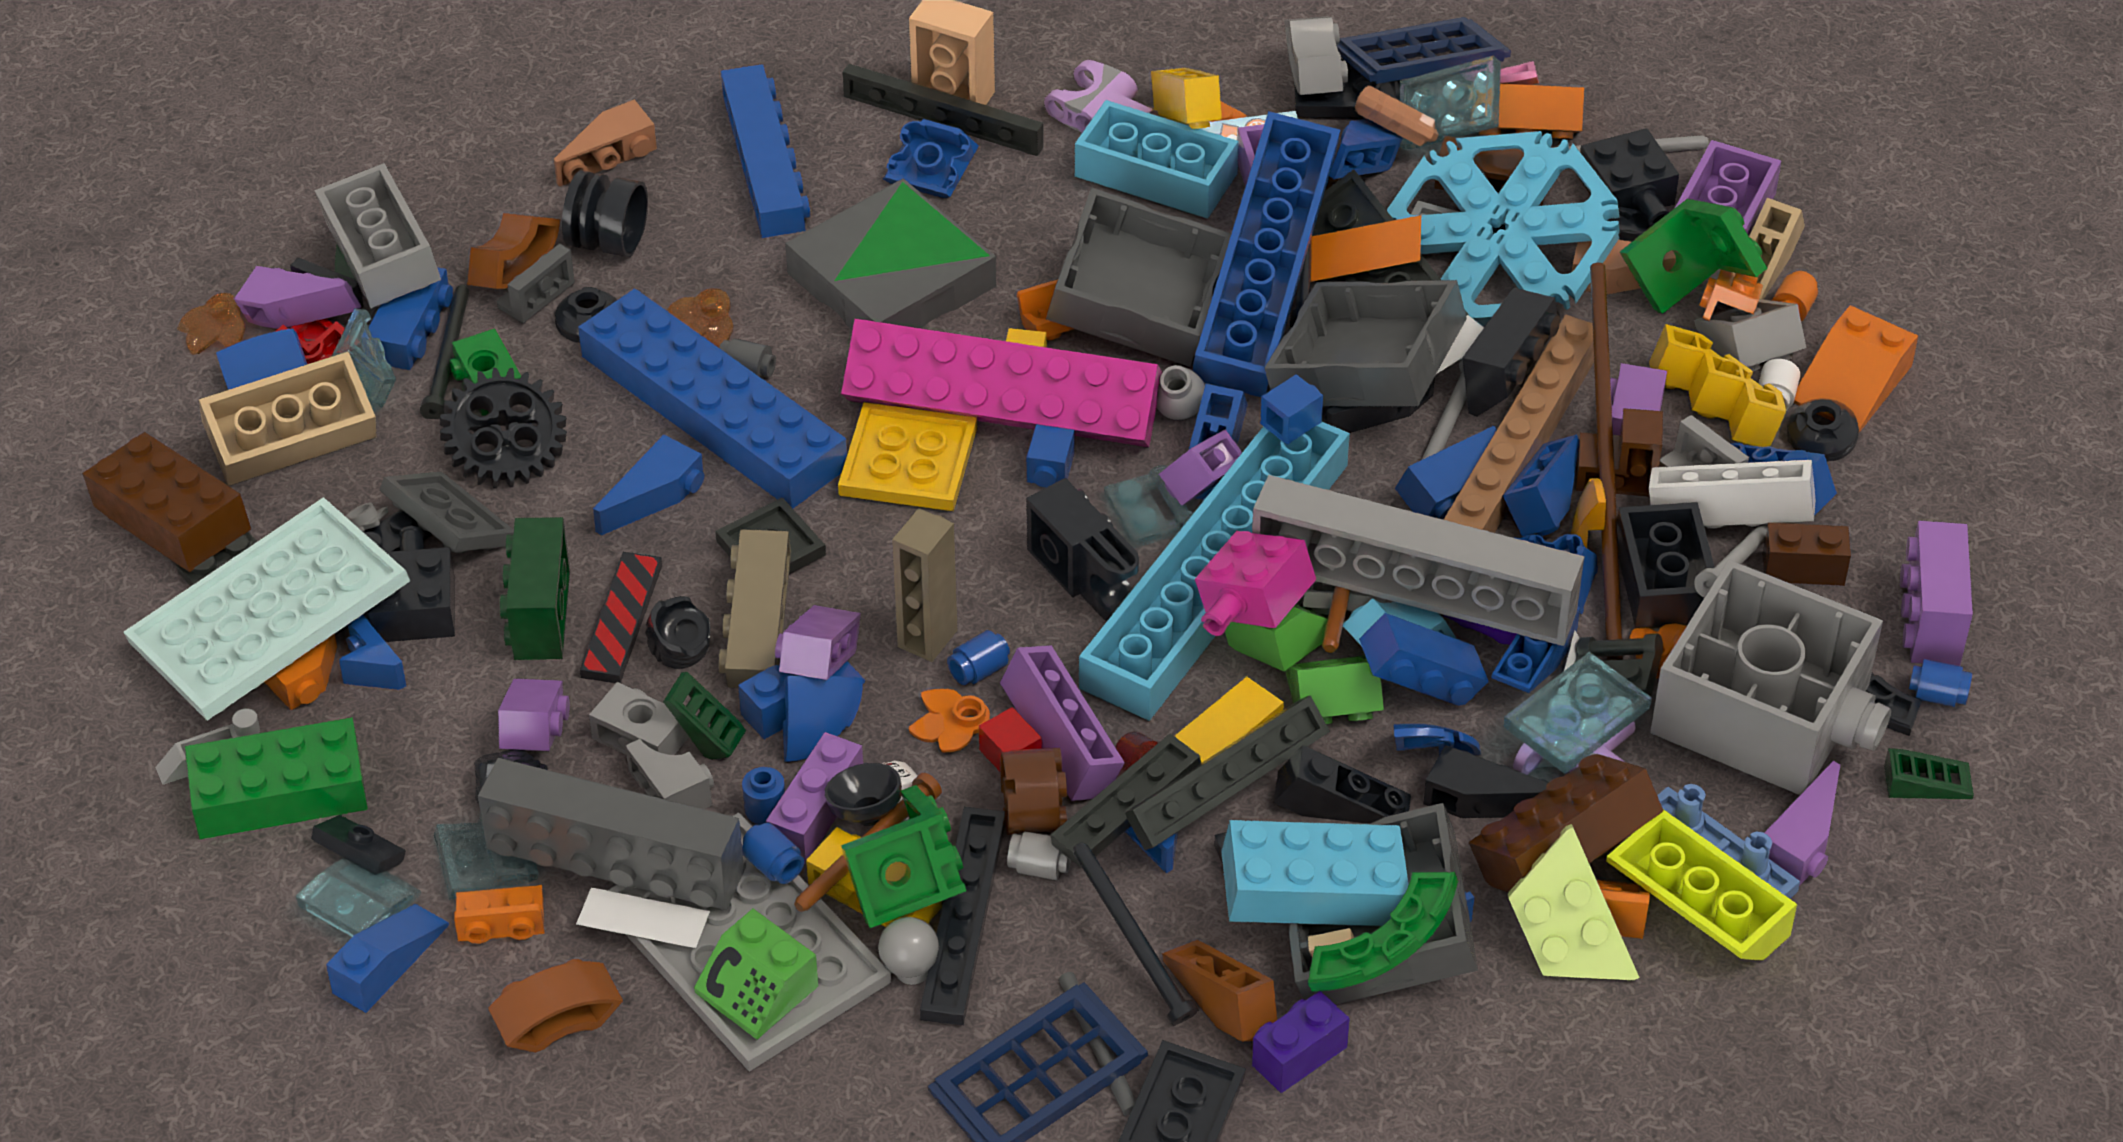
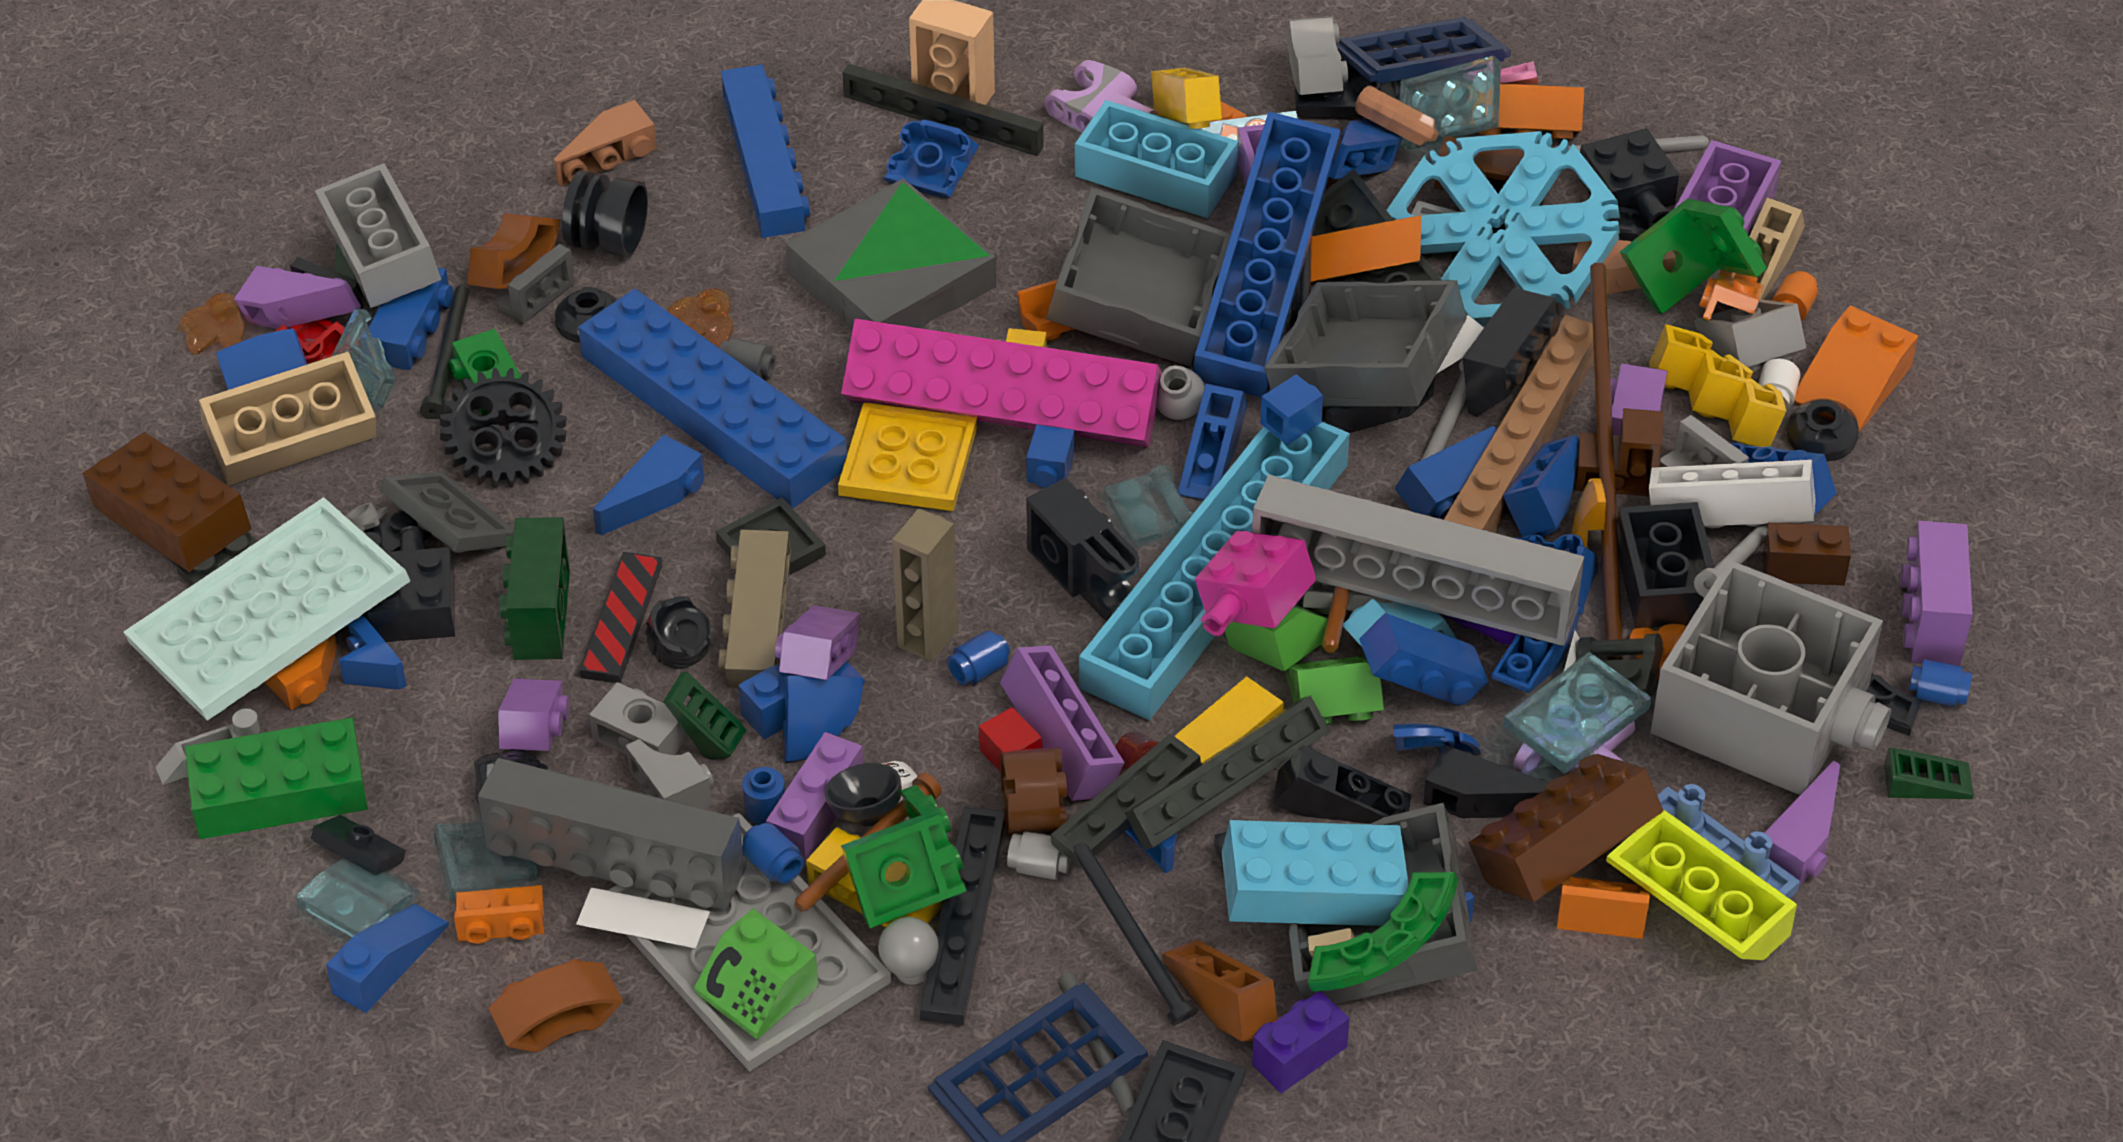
(947, 719): orange plate -> none
(1200, 467): medium lavender slope -> none
(1569, 917): yellowish green wing -> none

